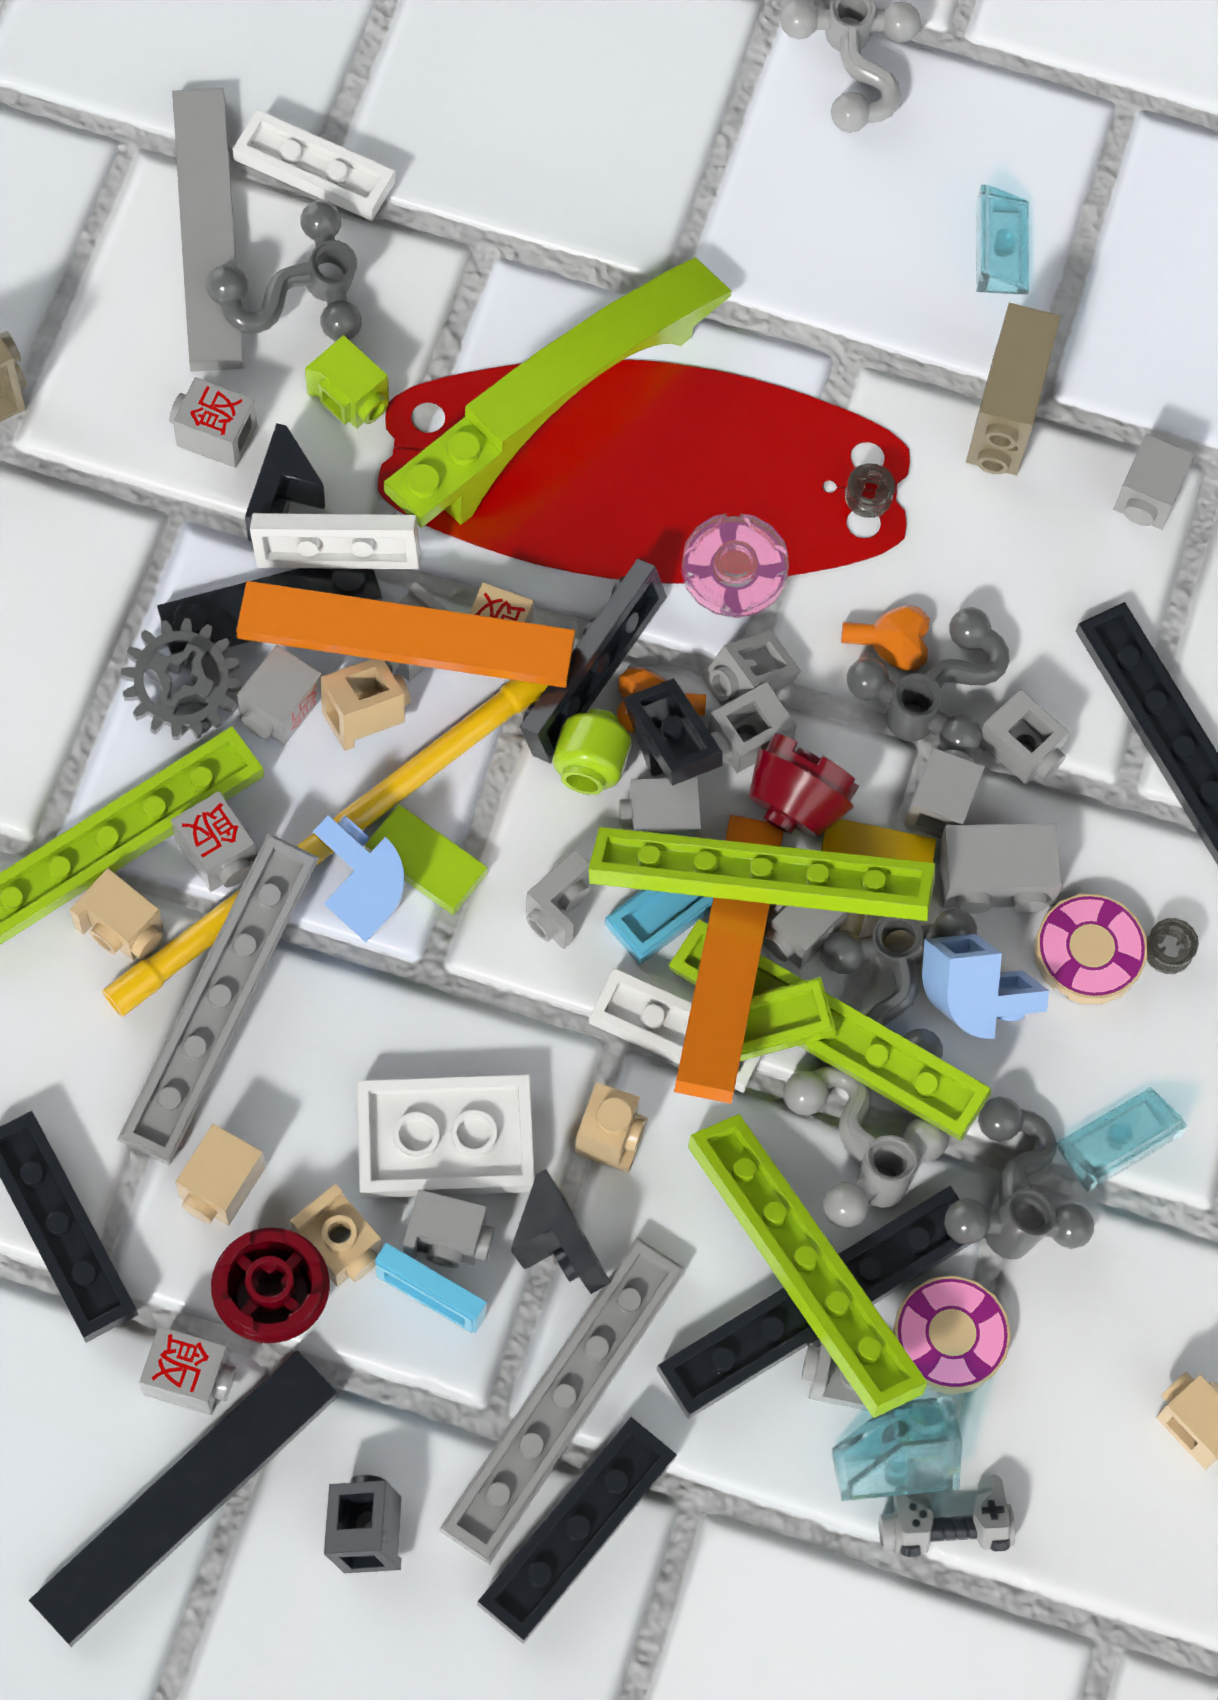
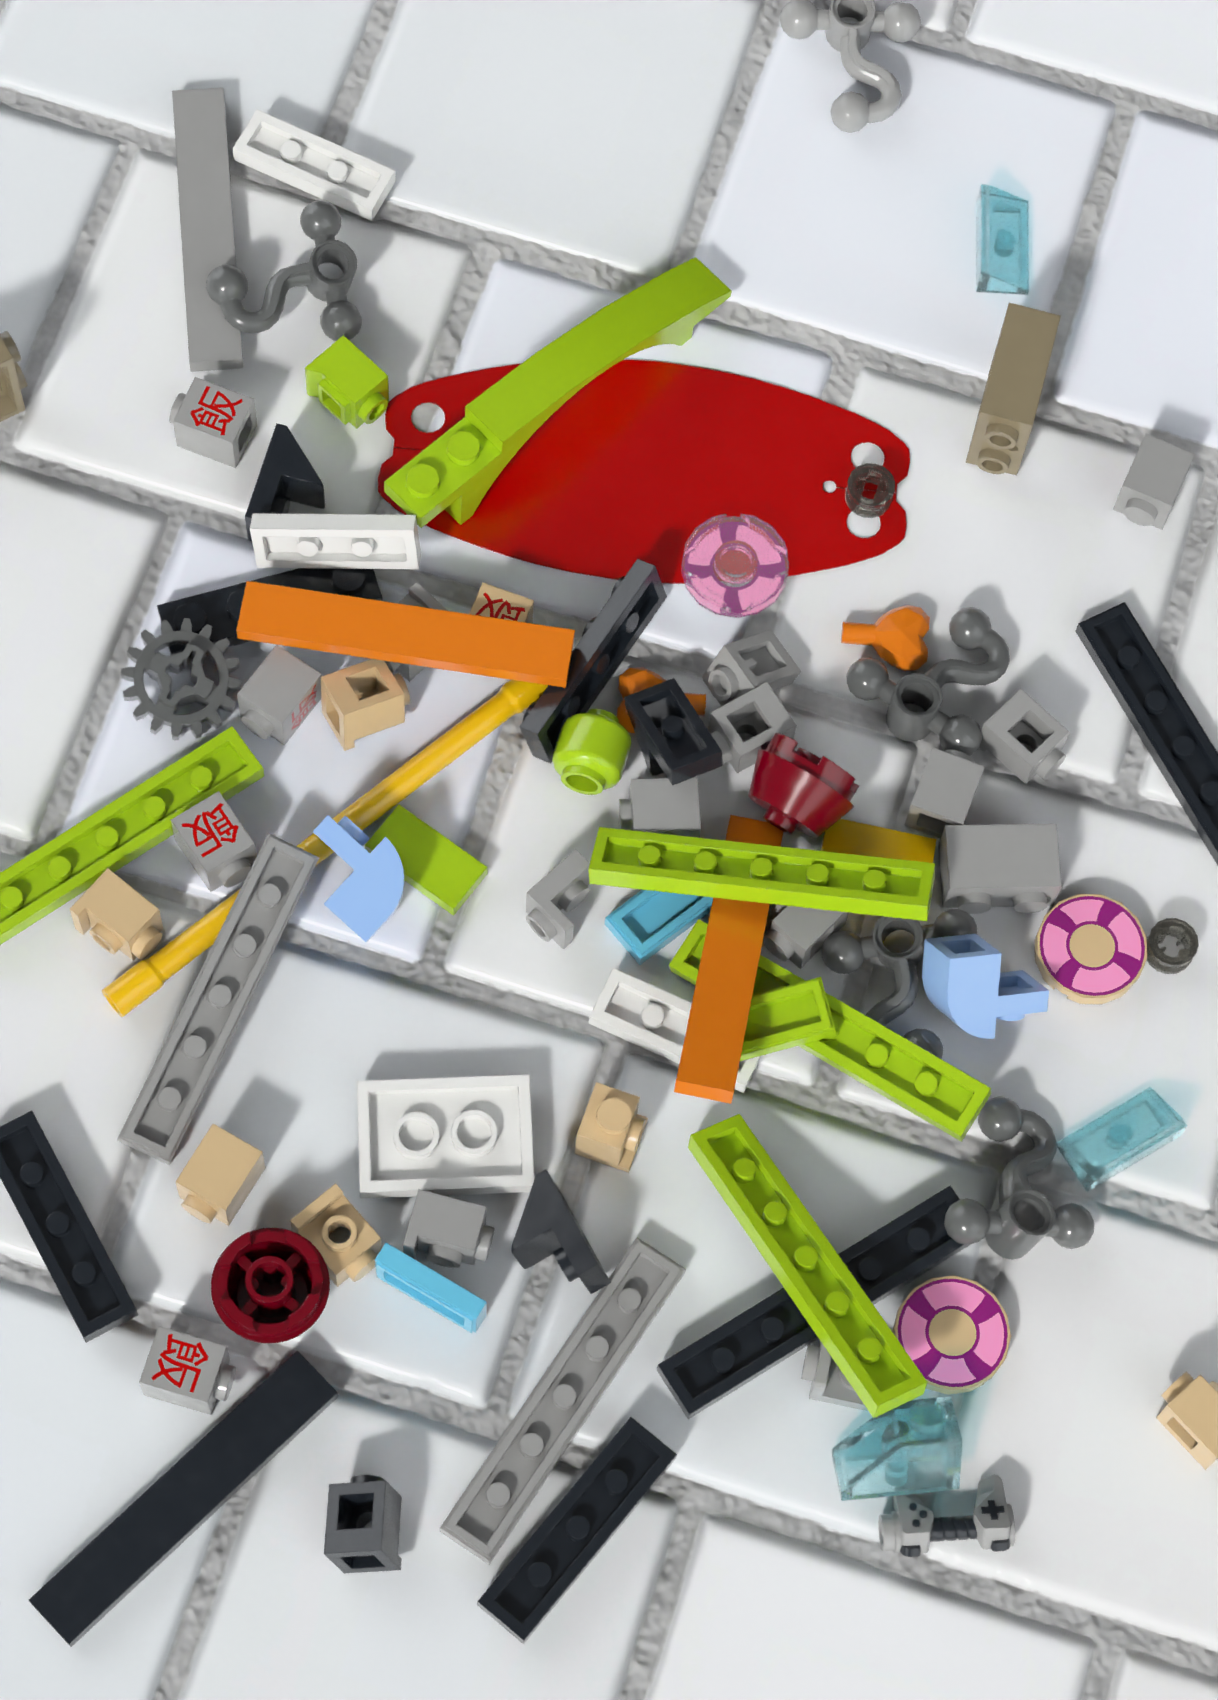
(849, 1202): light grey piece -> none

